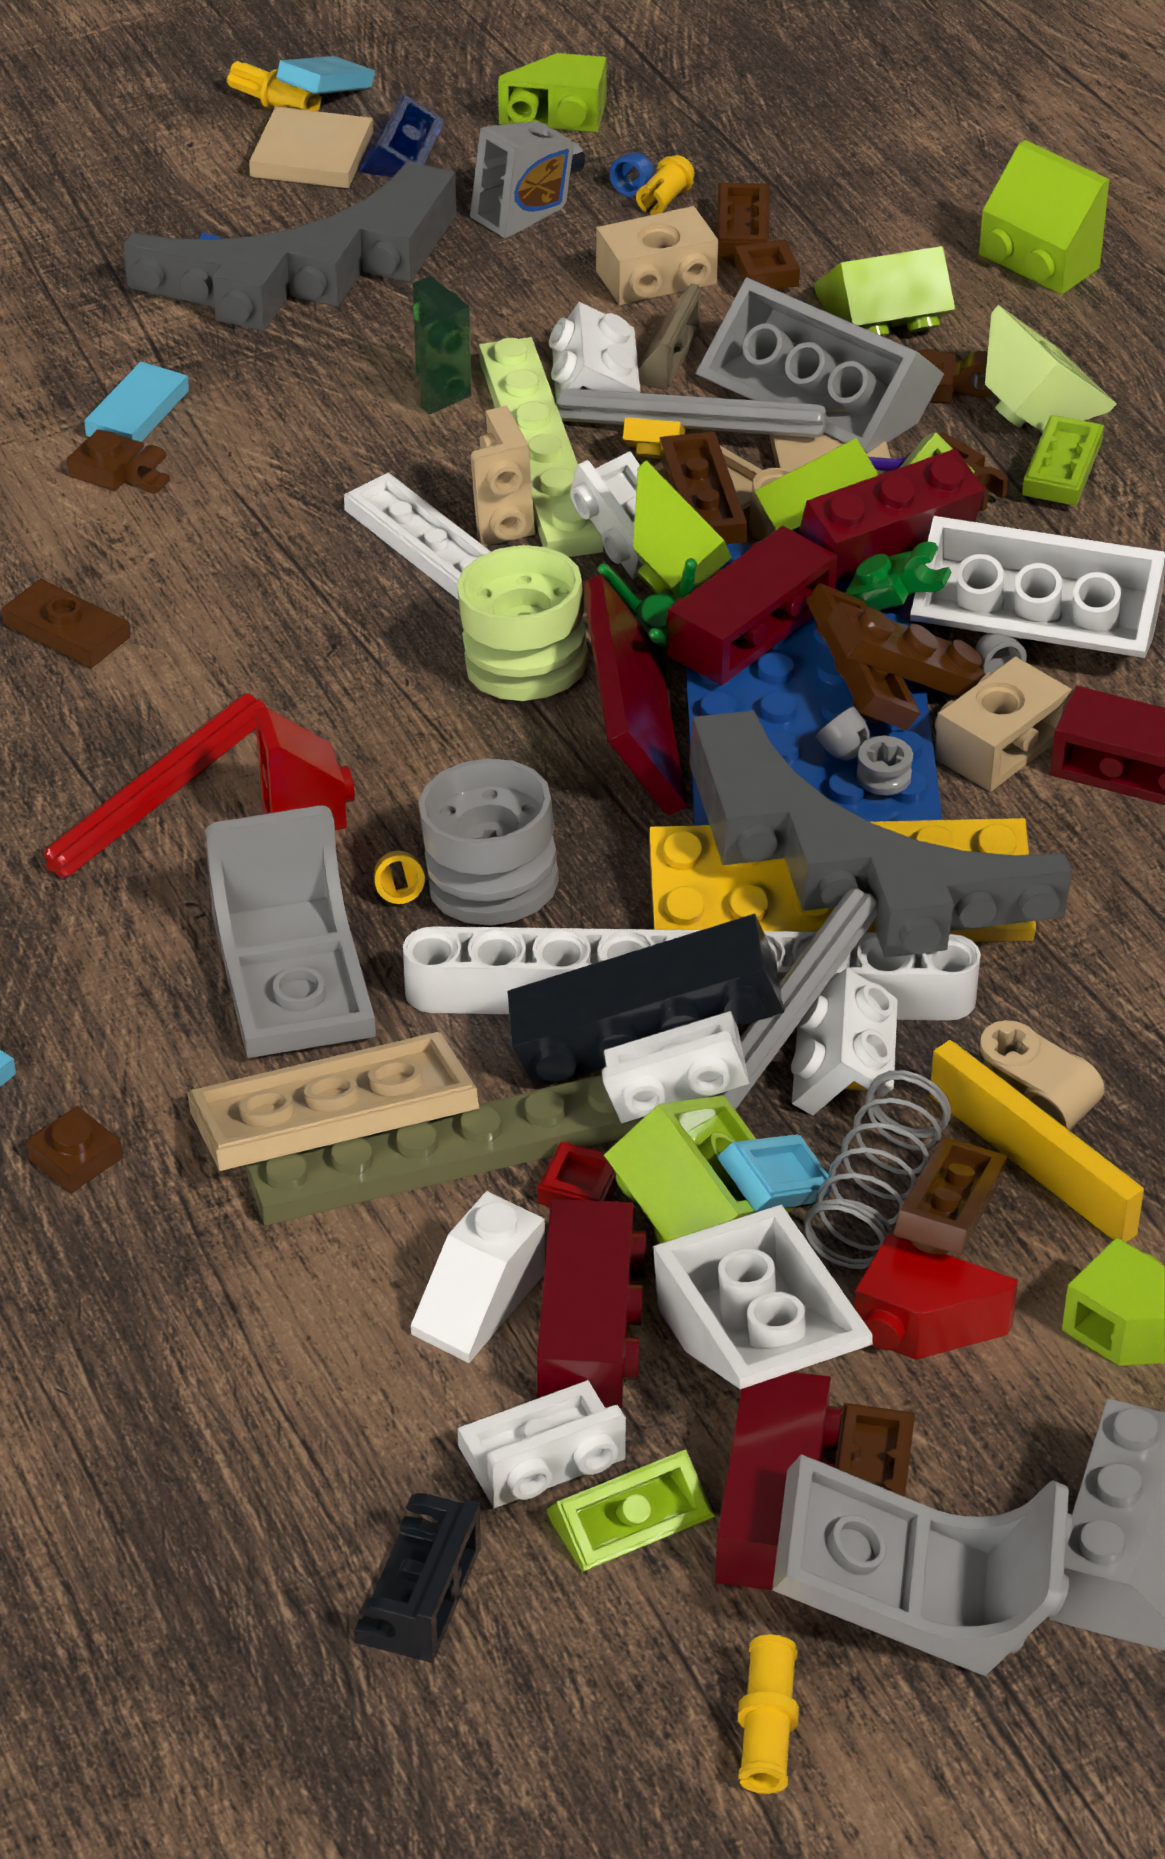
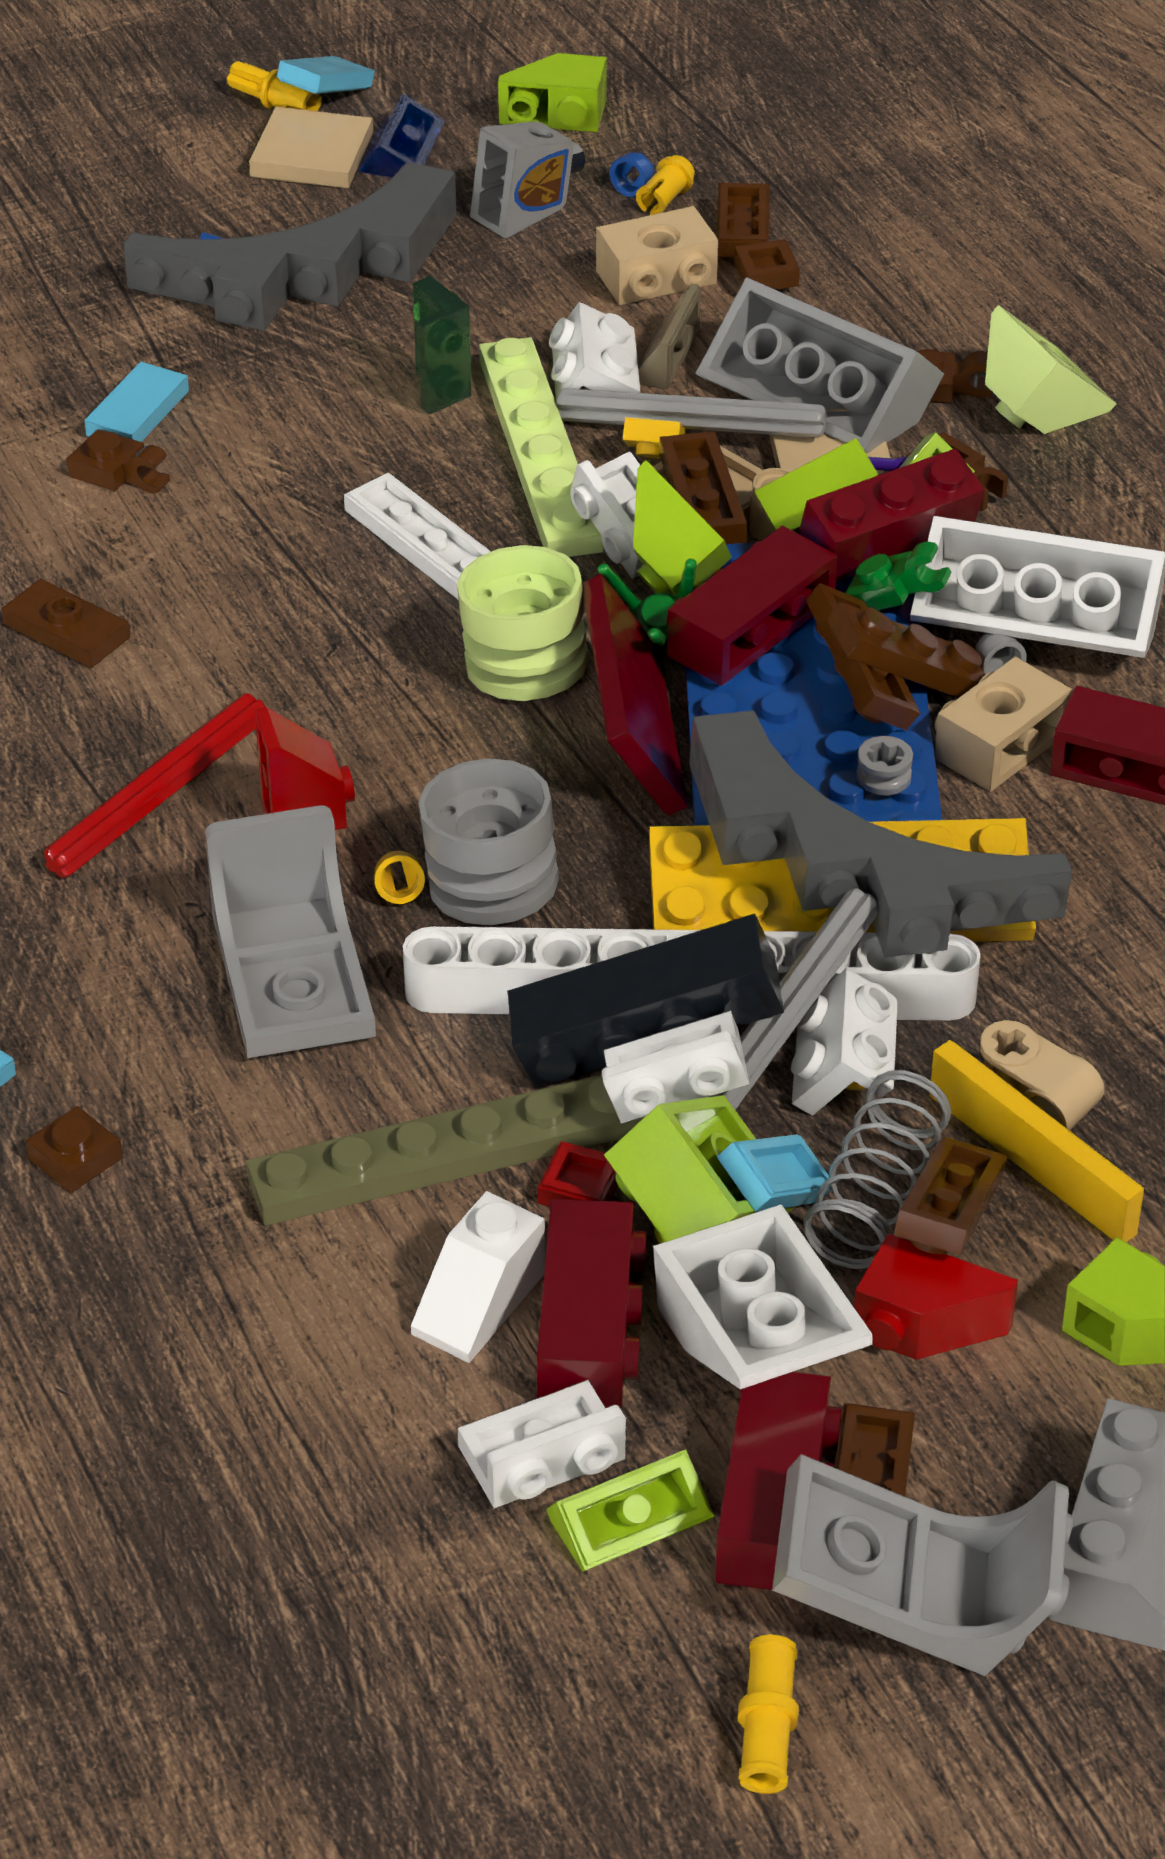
(331, 1100): tan tile -> none
(422, 1578): black hinge -> none
(502, 481): tan bracket -> none
(844, 734): light grey hinge -> none
(890, 291): lime slope -> none
(1045, 218): lime slope -> none
(1063, 460): lime plate -> none

